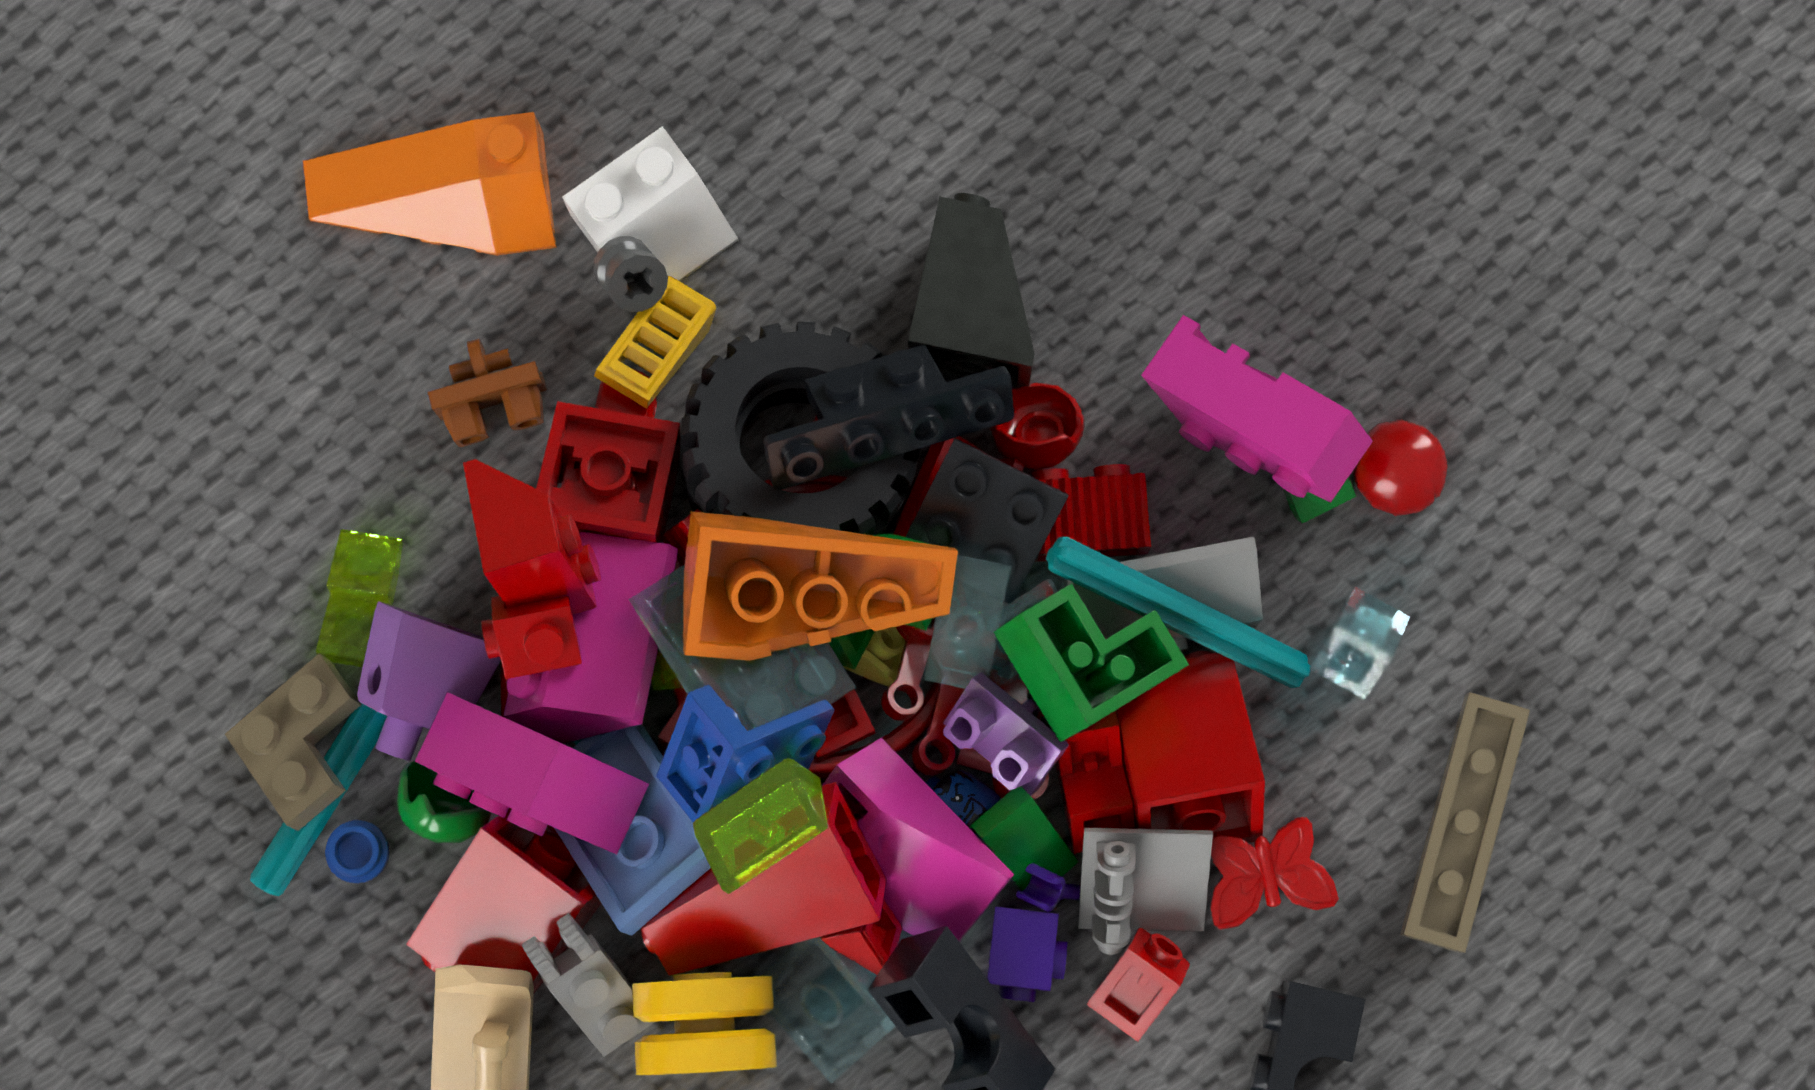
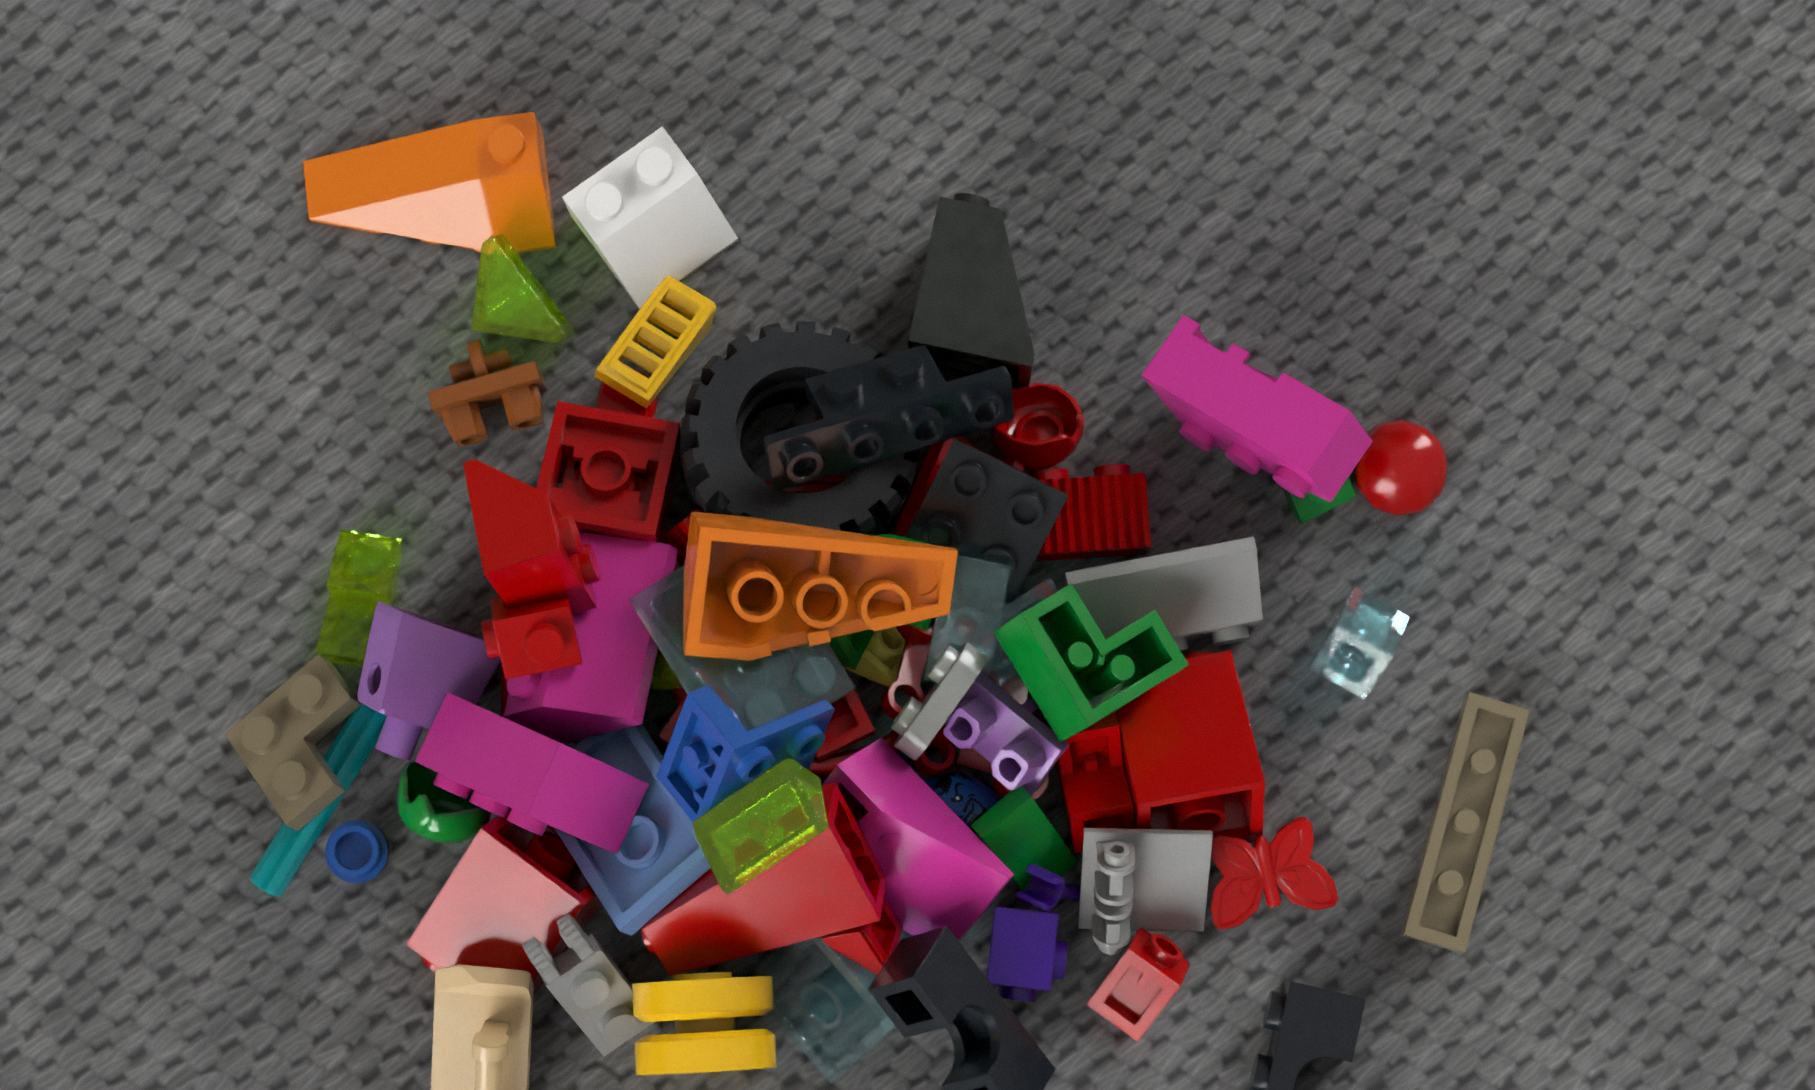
(512, 298): none -> clear neon green slope
(629, 258): dark grey wheel -> none
(953, 676): none -> light grey plate
(1178, 612): teal axle -> none

